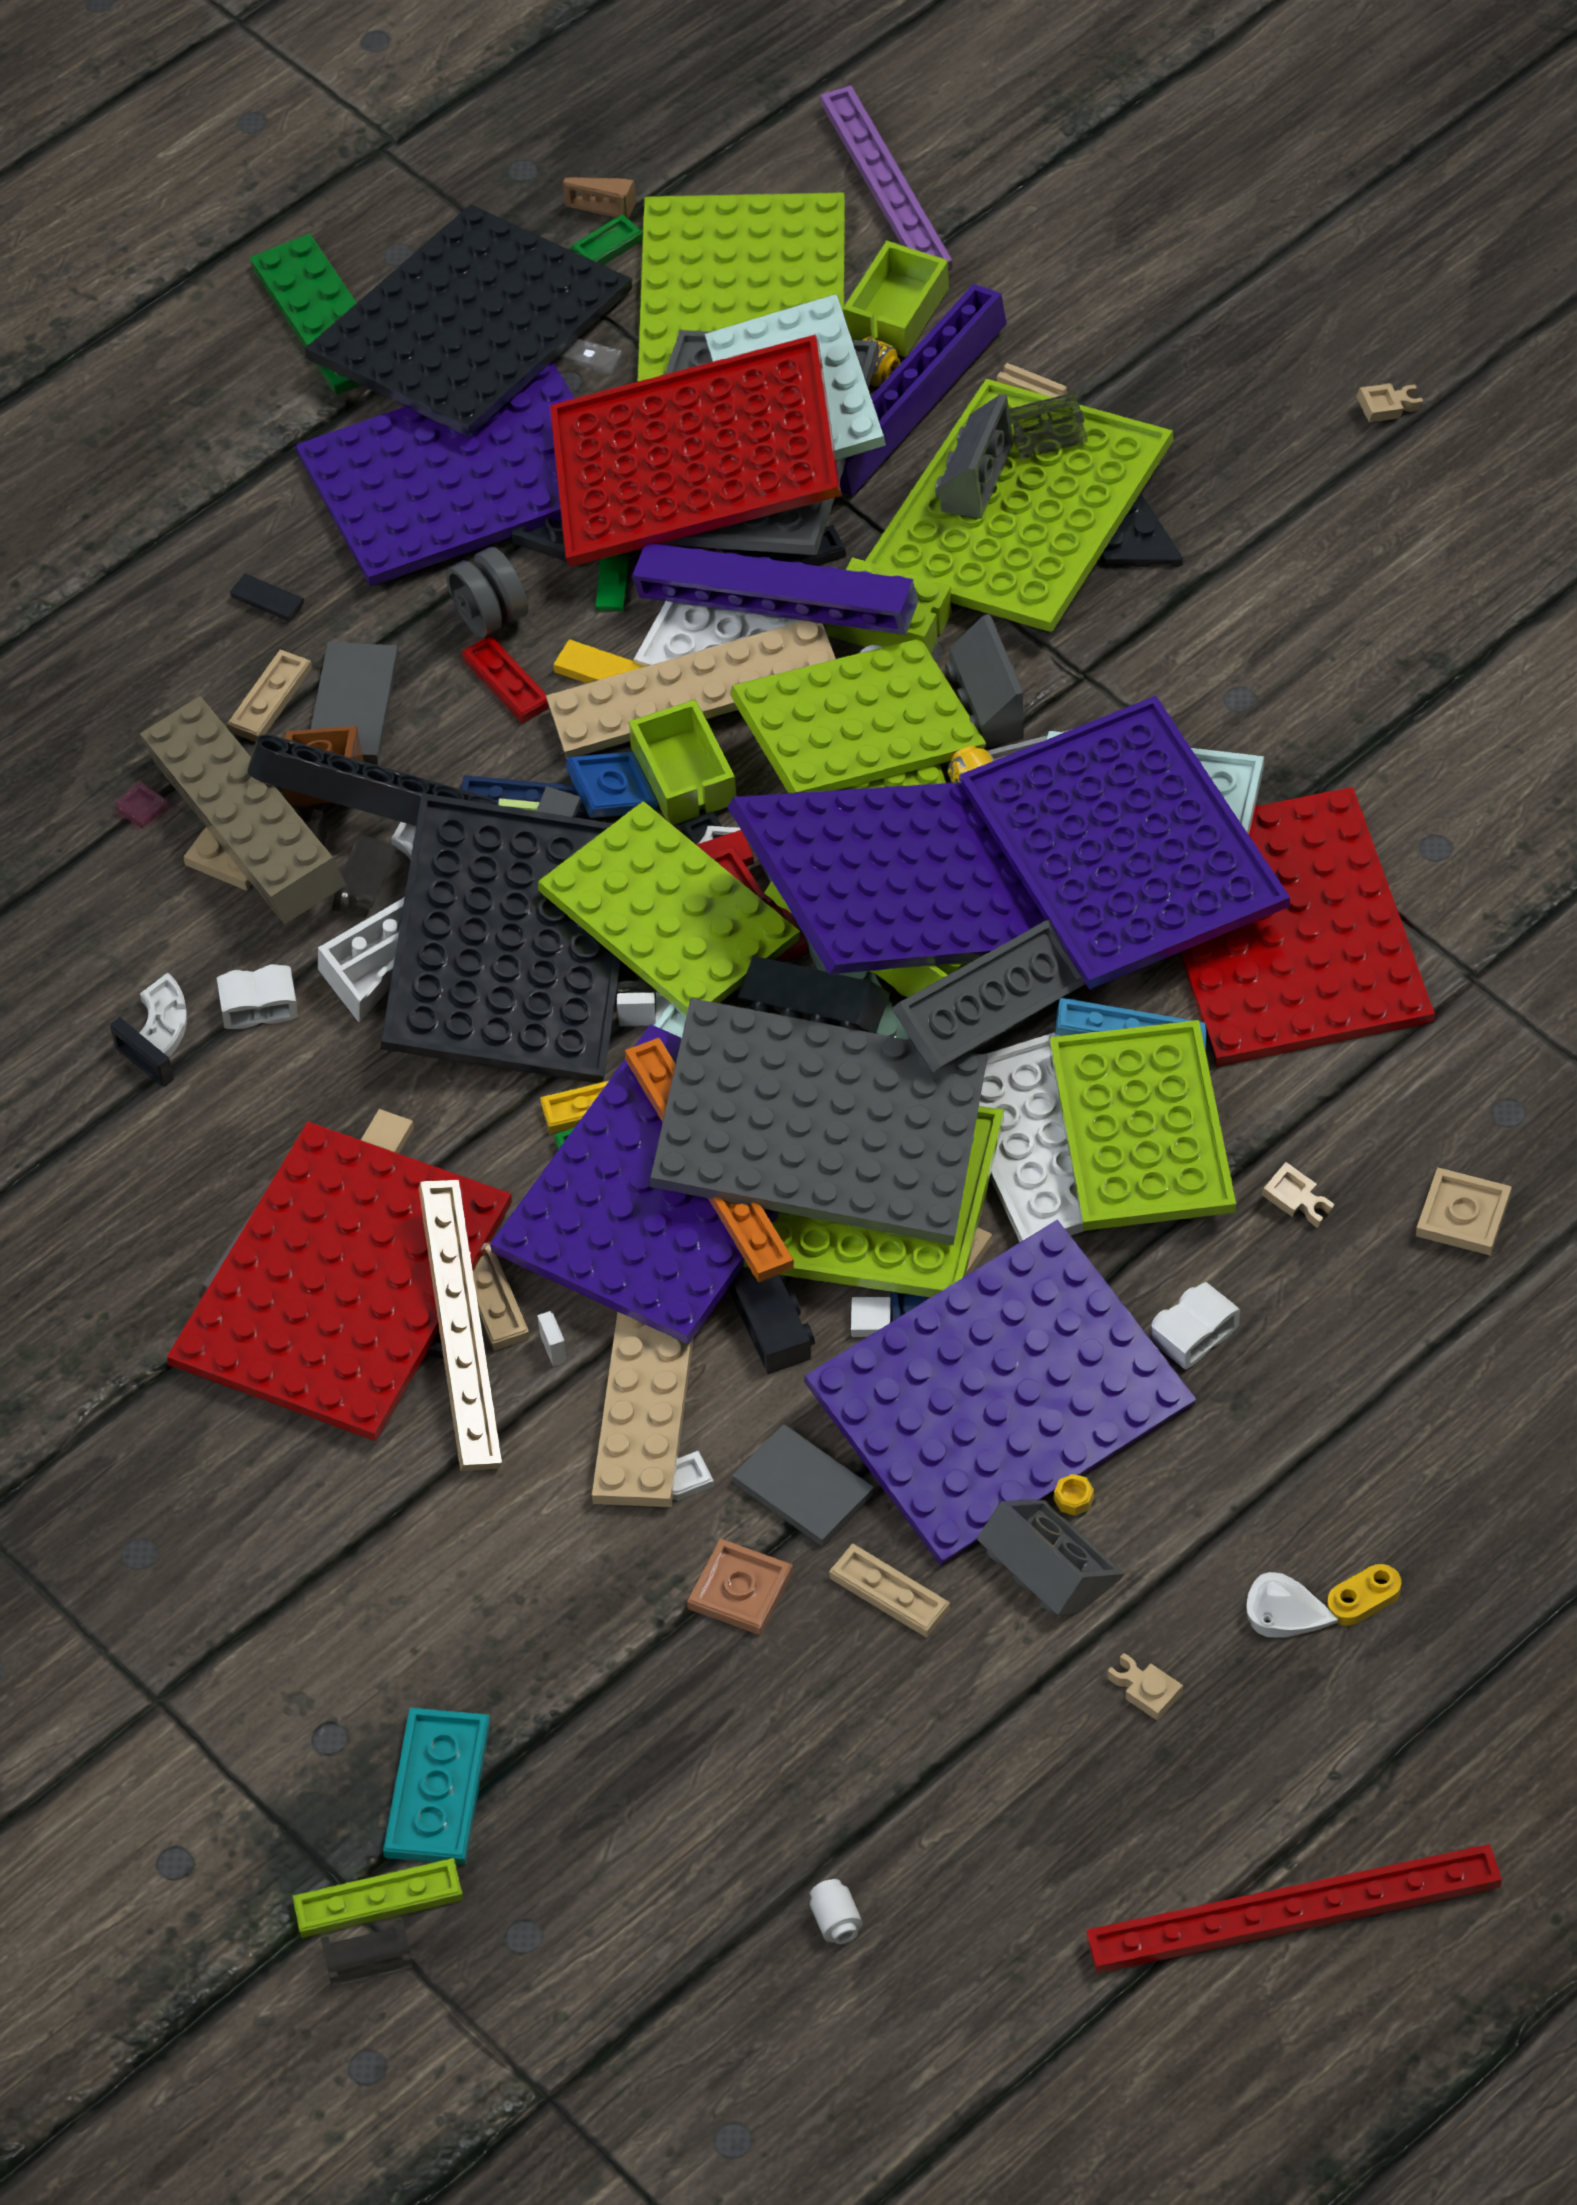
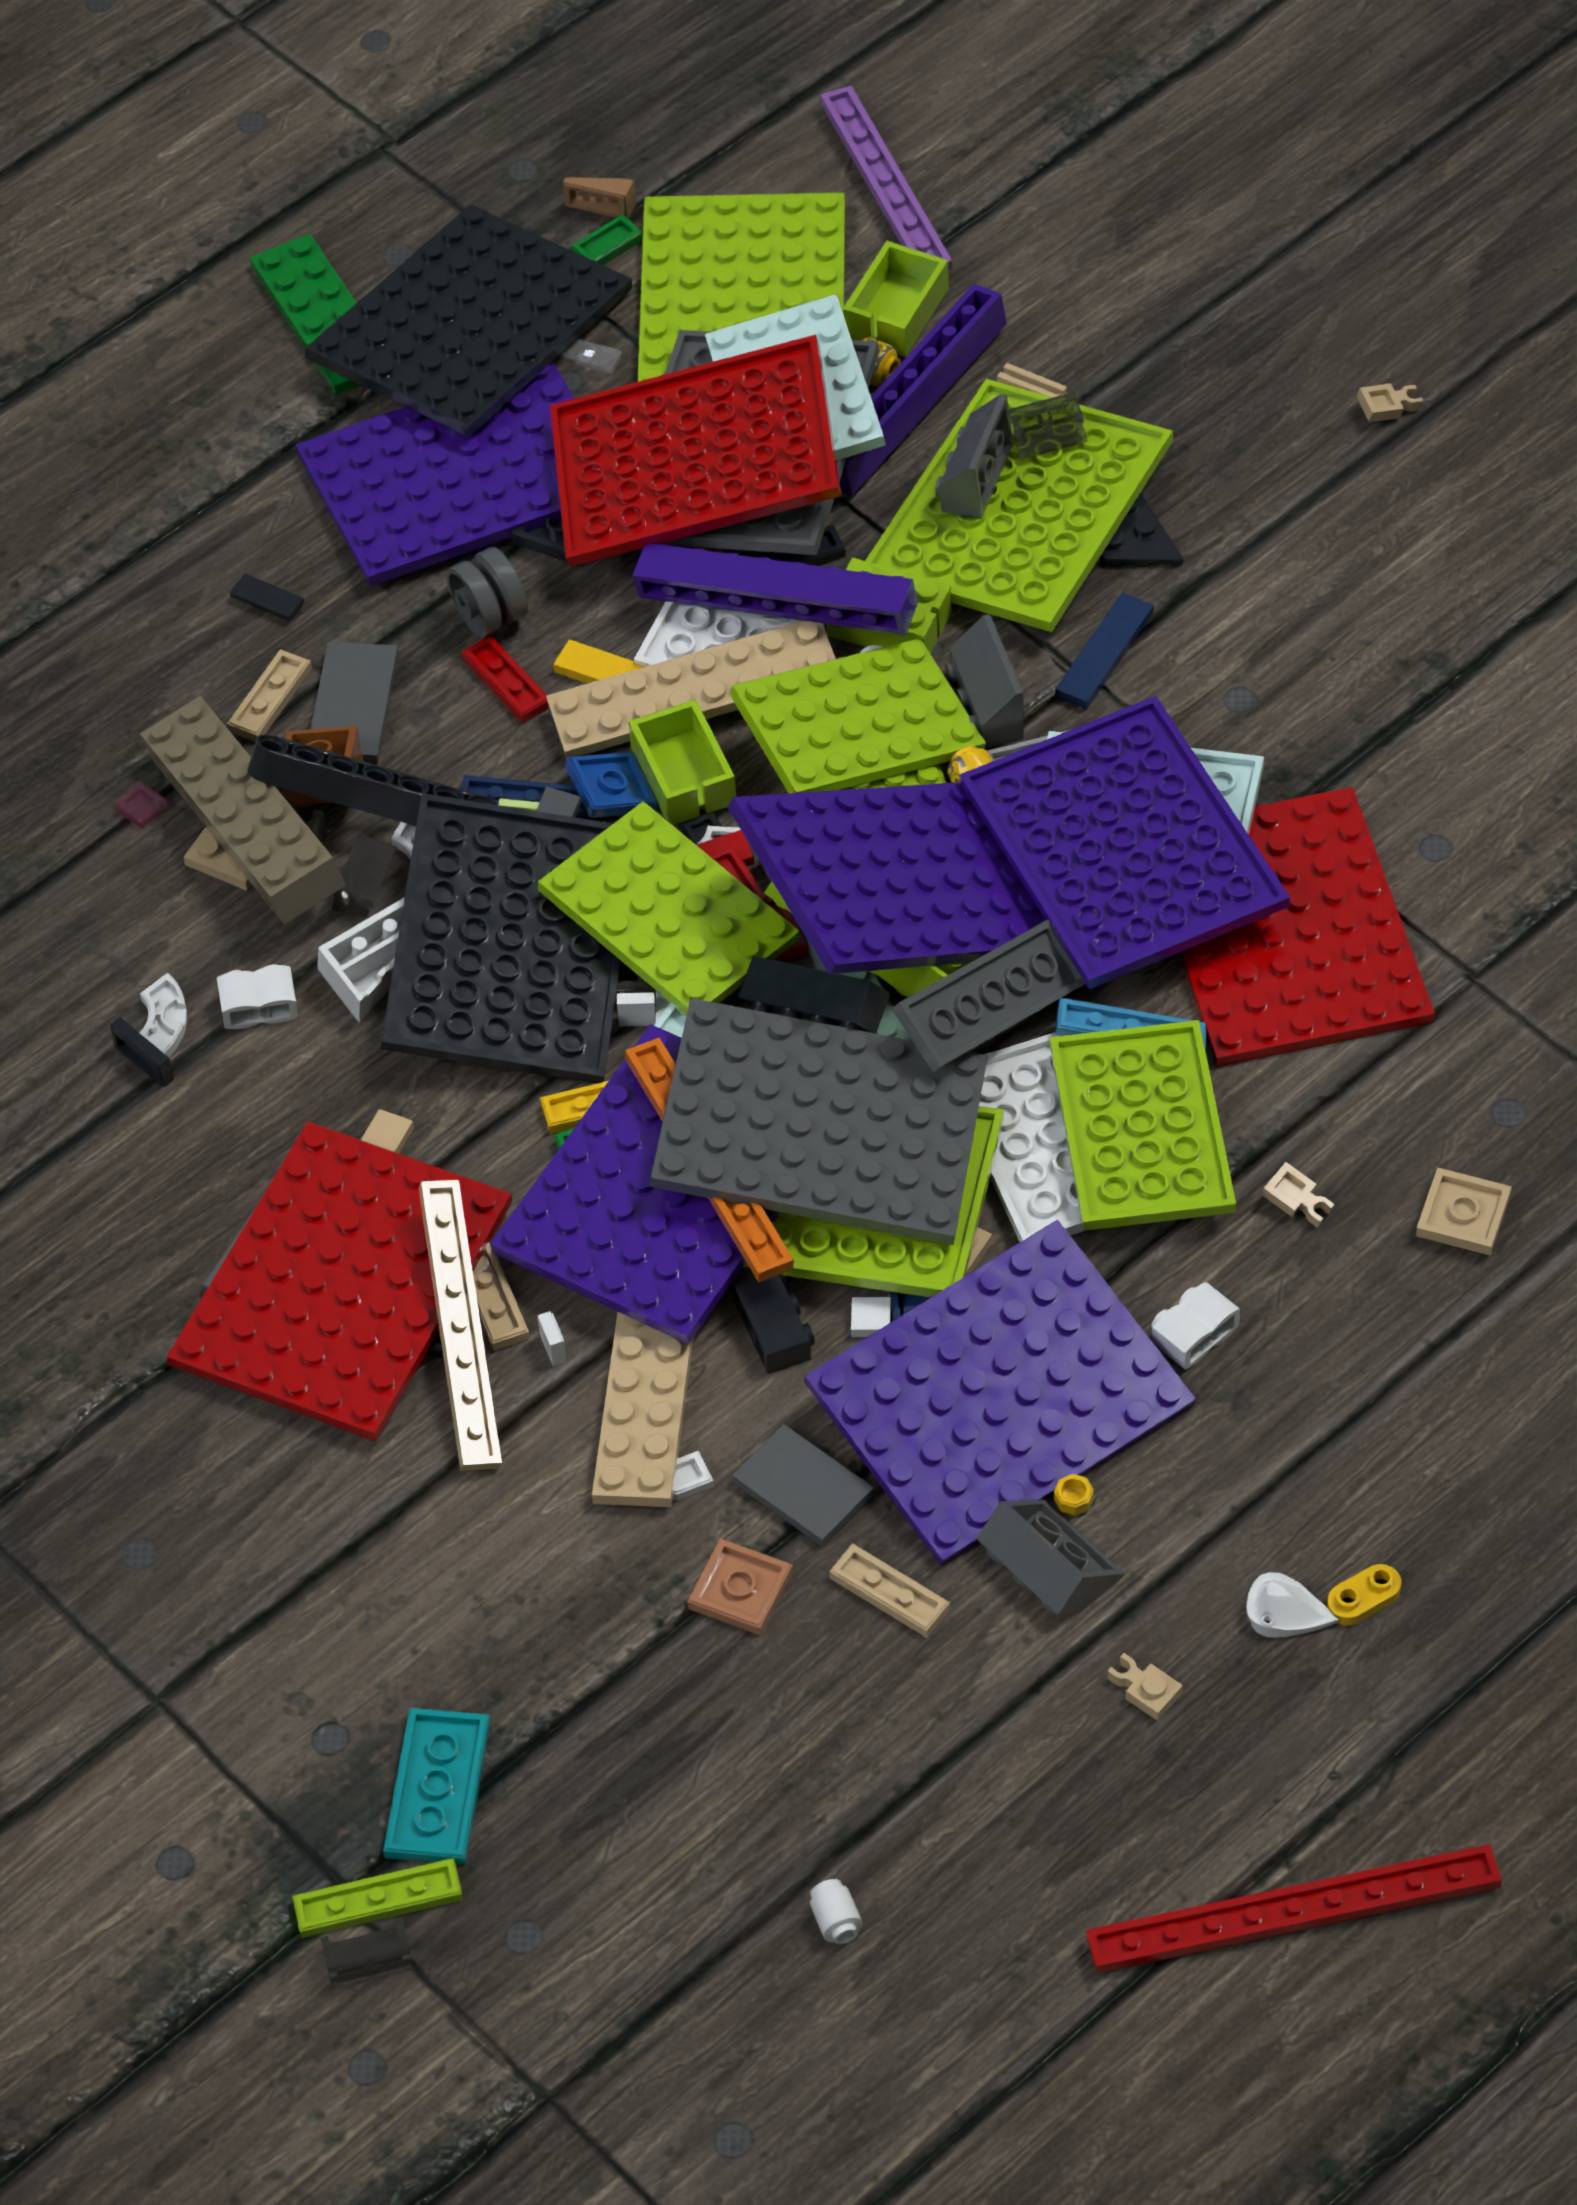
(612, 583): green piece -> none
(1104, 650): none -> dark blue tile

